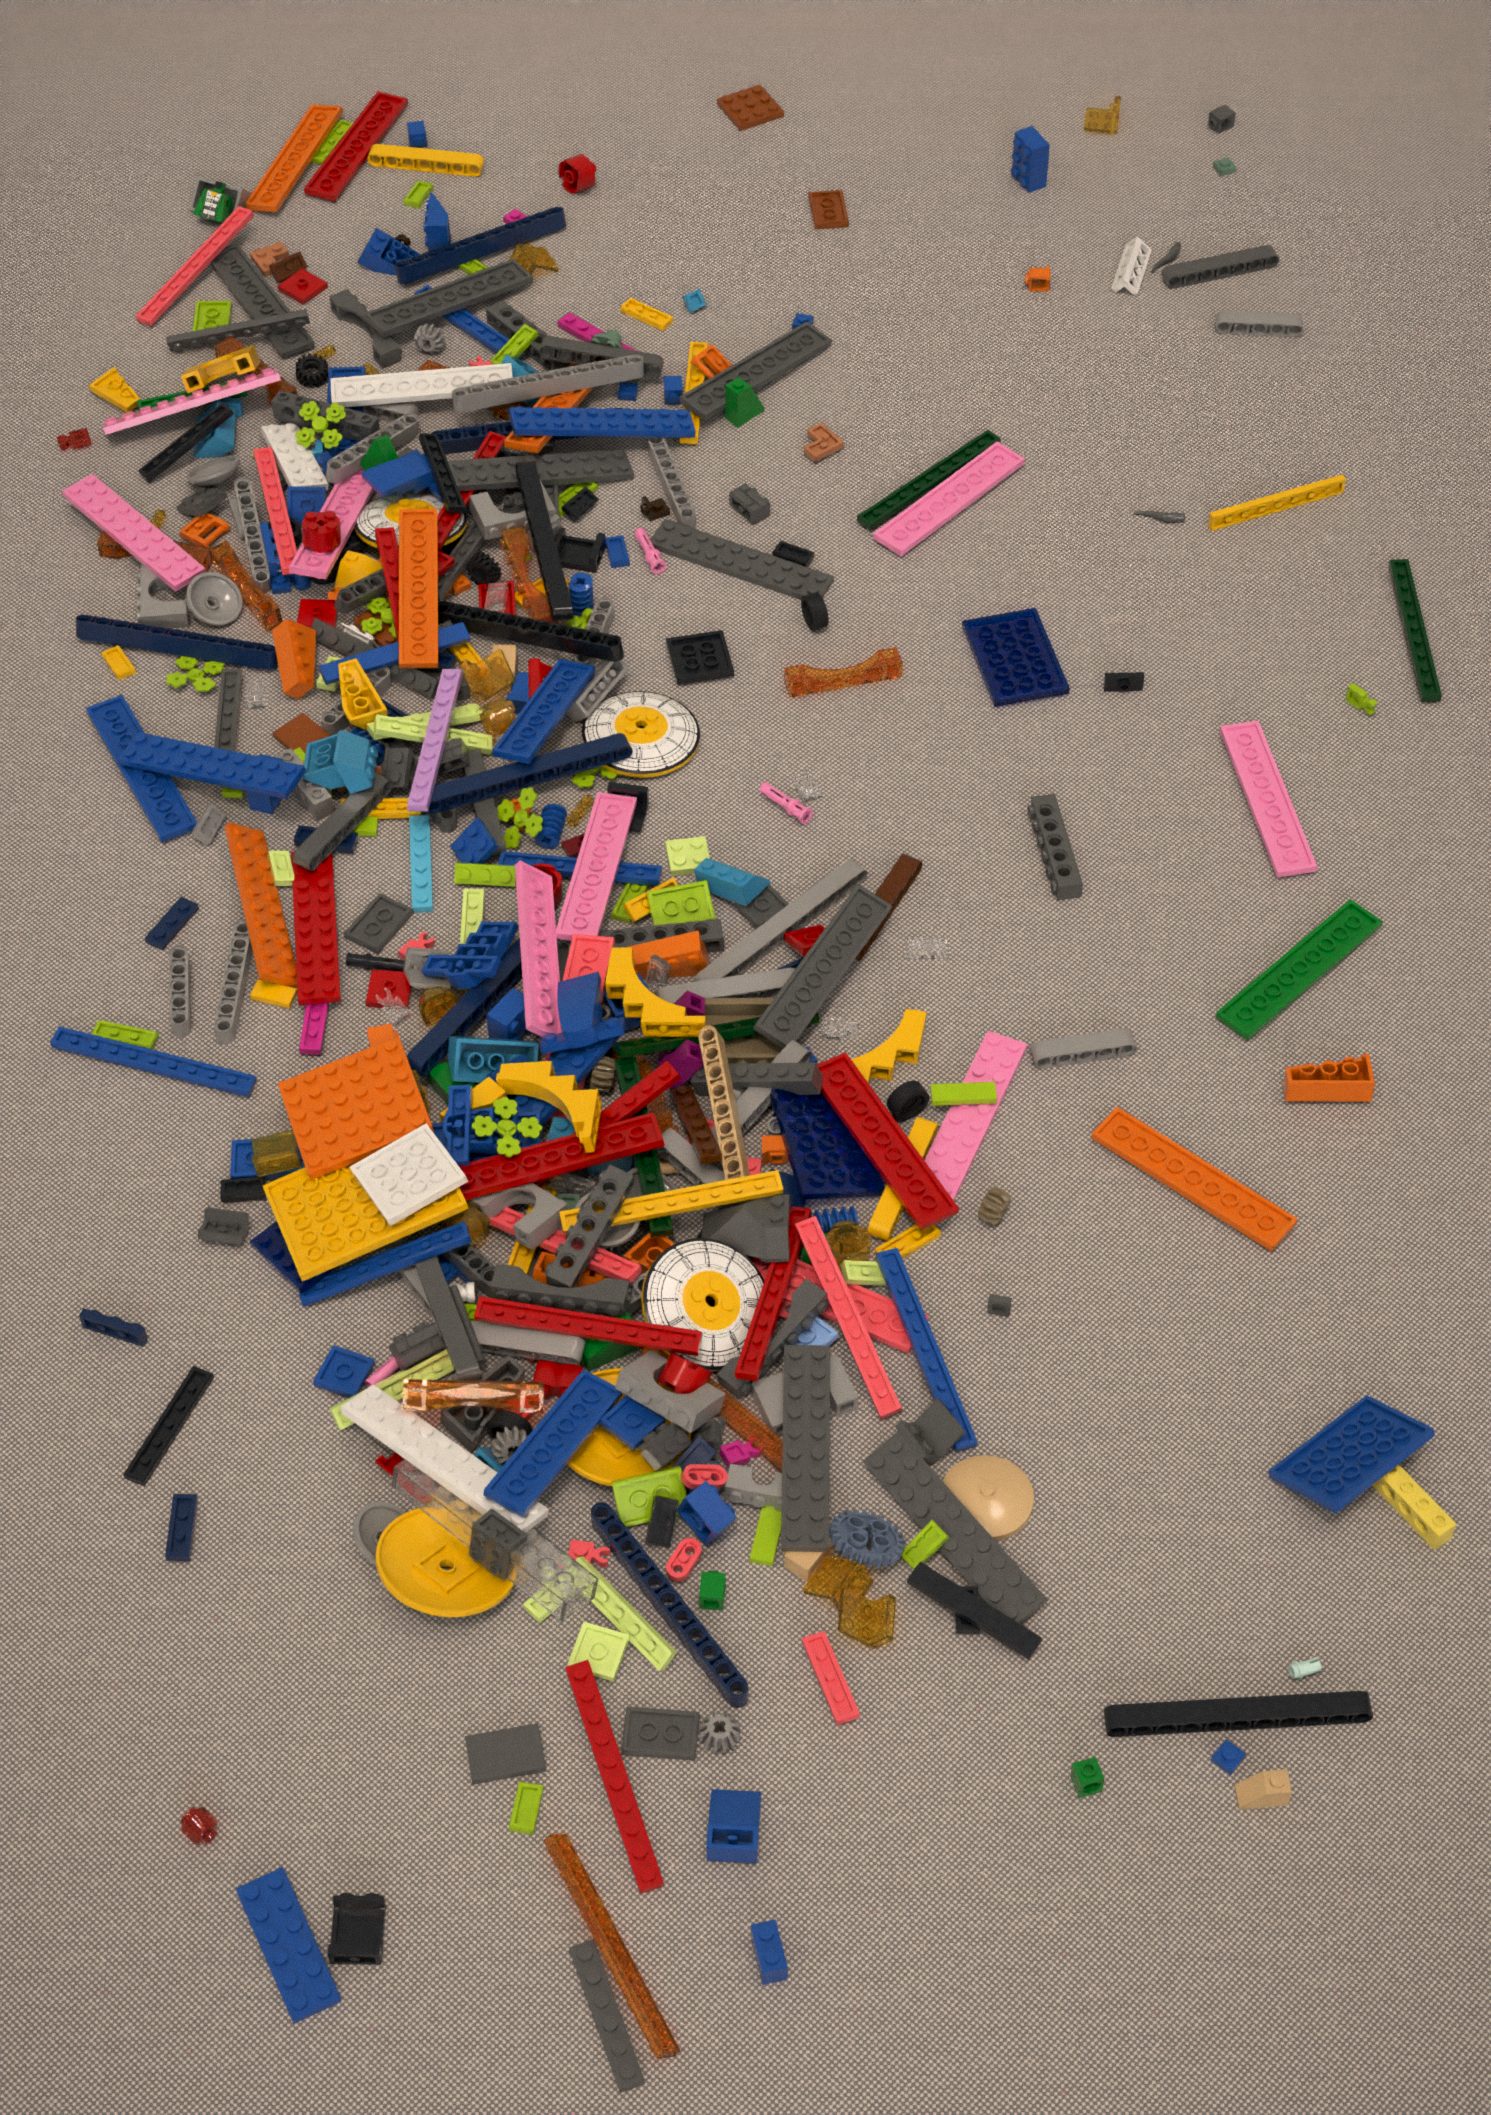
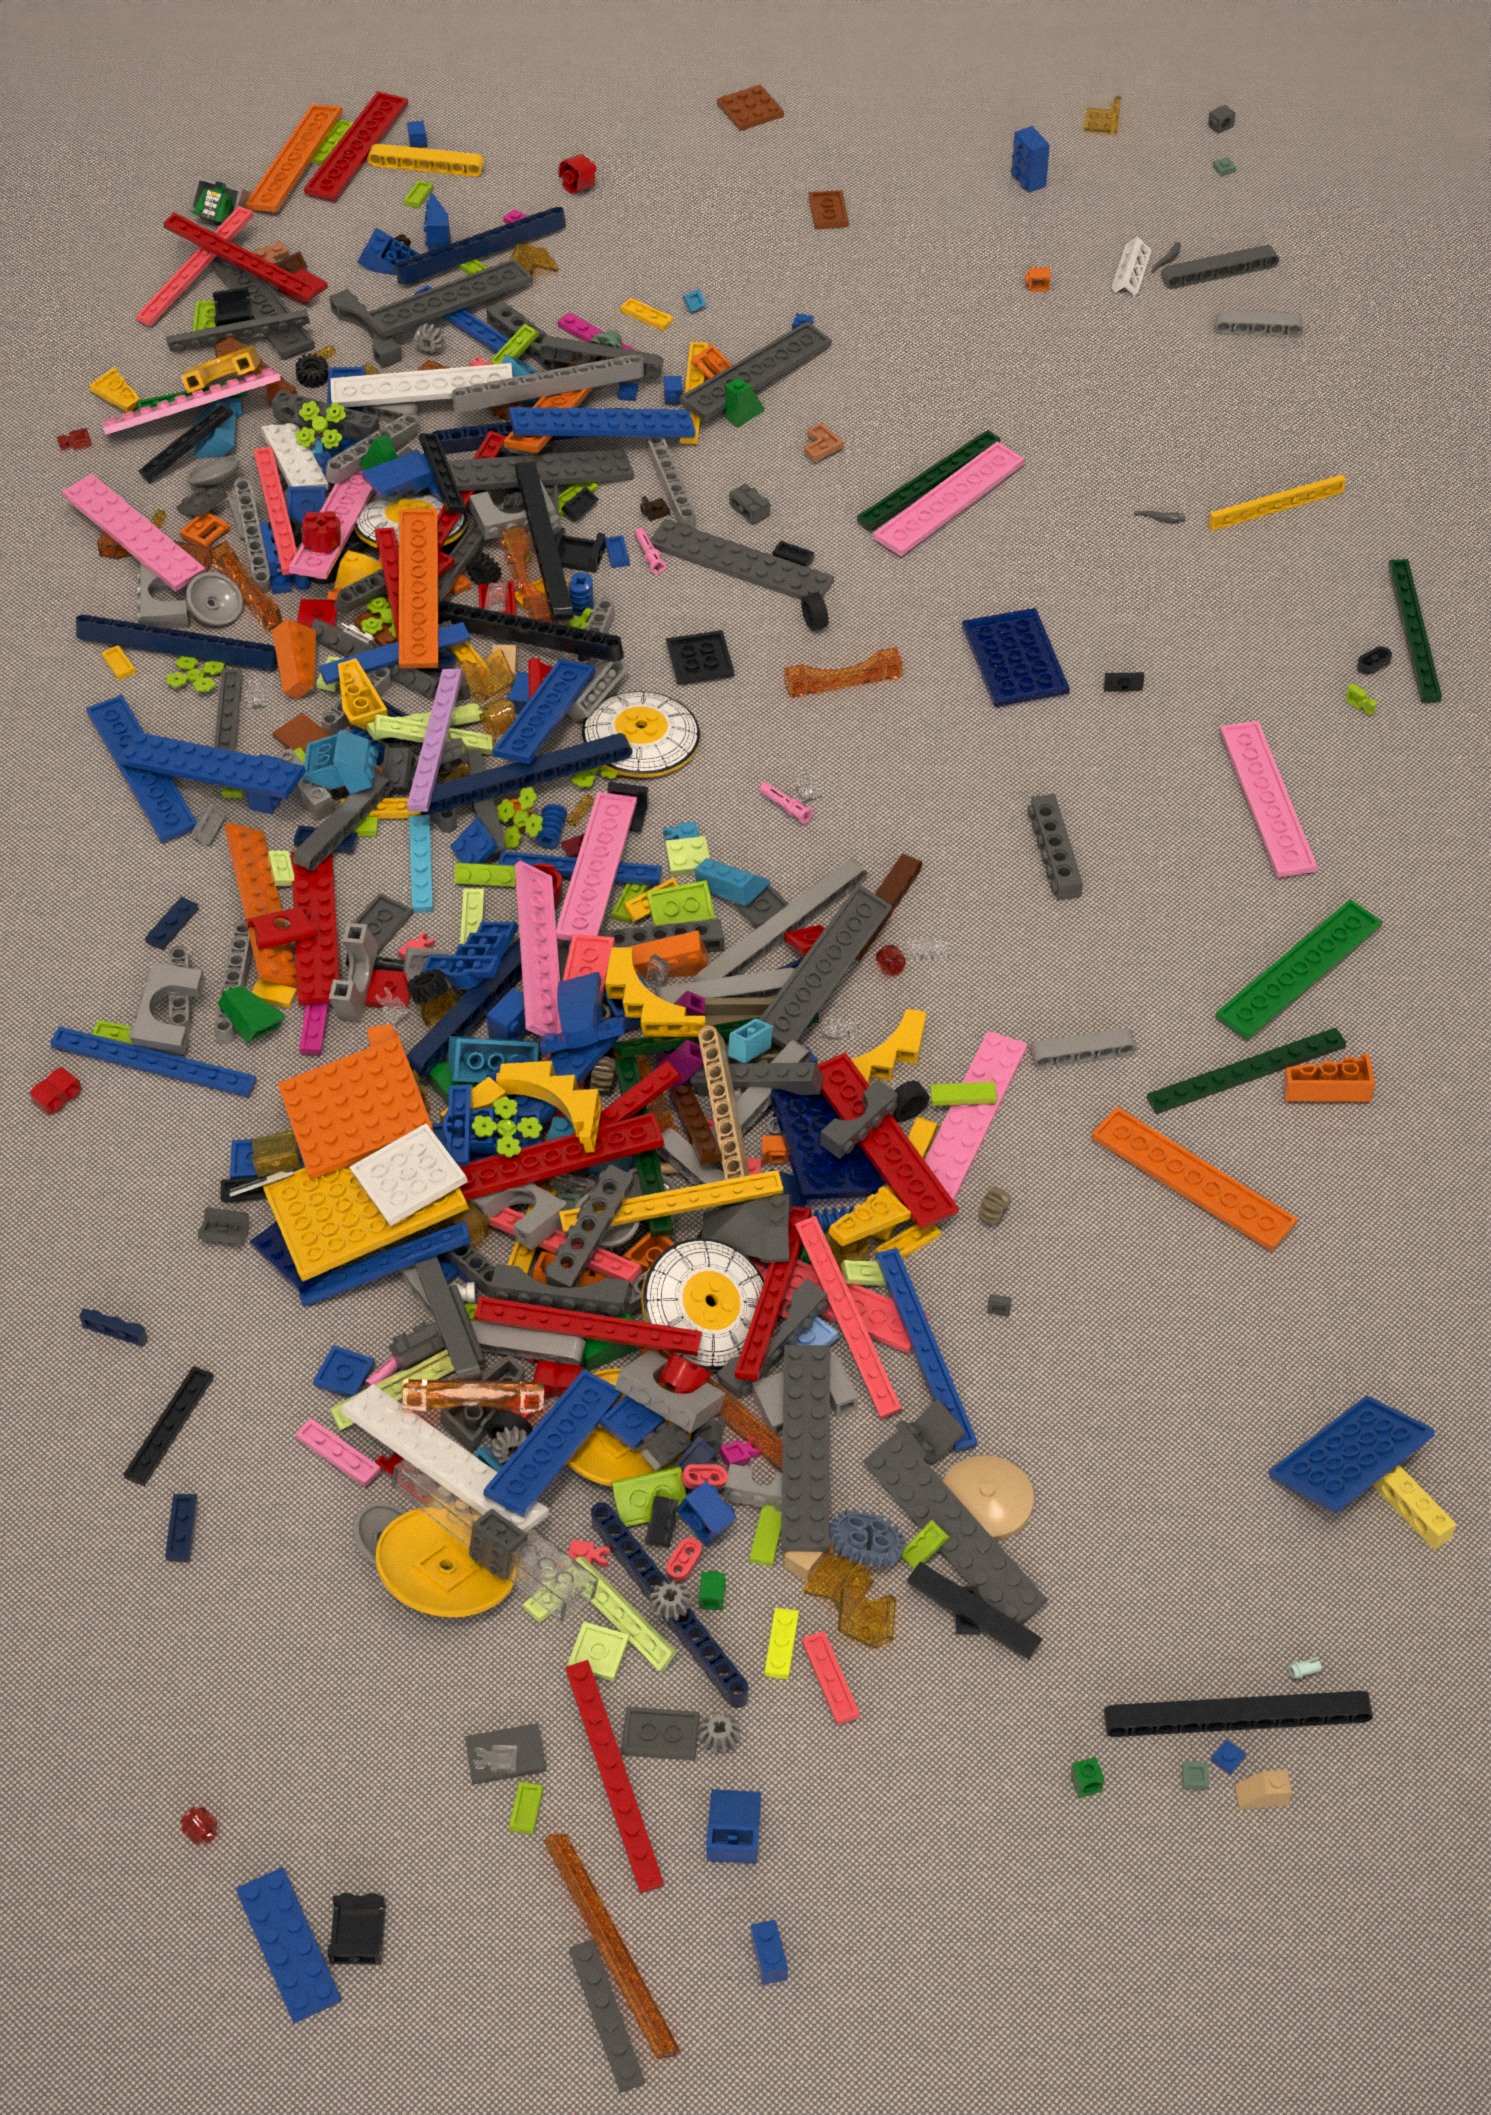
(55, 1090): none -> red brick
(162, 982): none -> light grey arch
(232, 306): none -> black panel
(241, 257): none -> red plate
(249, 1013): none -> green slope
(261, 1182): none -> white sticker
(271, 935): none -> red piece
(338, 1452): none -> bright pink plate
(350, 995): none -> light grey arch
(427, 986): none -> black tyre
(463, 769): none -> clear yellow axle
(501, 1759): none -> clear plate
(674, 1608): none -> light grey gear
(682, 831): none -> dark azure plate
(750, 1040): none -> medium azure brick
(781, 1643): none -> neon yellow plate
(842, 1135): none -> dark grey arch
(872, 1216): none -> yellow wing
(891, 960): none -> clear red head
(1195, 1775): none -> sand green plate
(1246, 1070): none -> dark green plate
(1374, 660): none -> black plate

